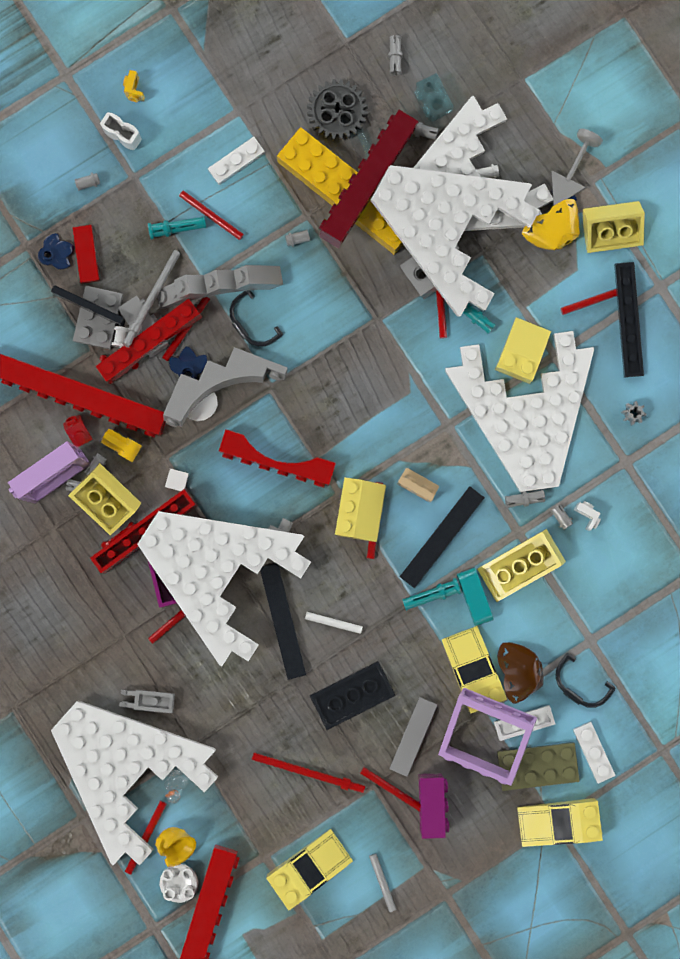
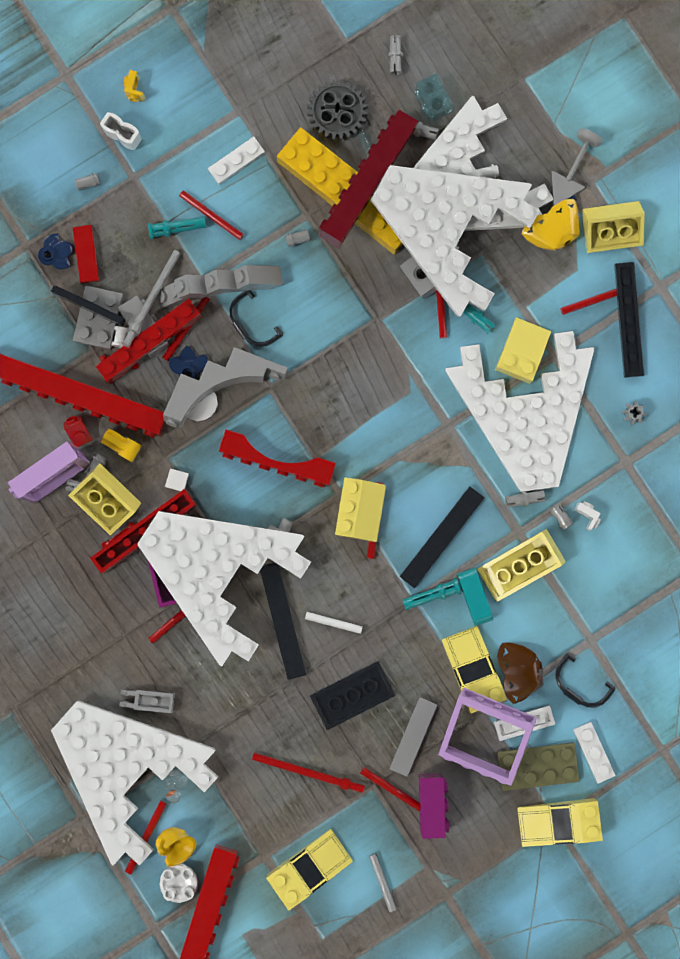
(418, 485): tan bracket -> none

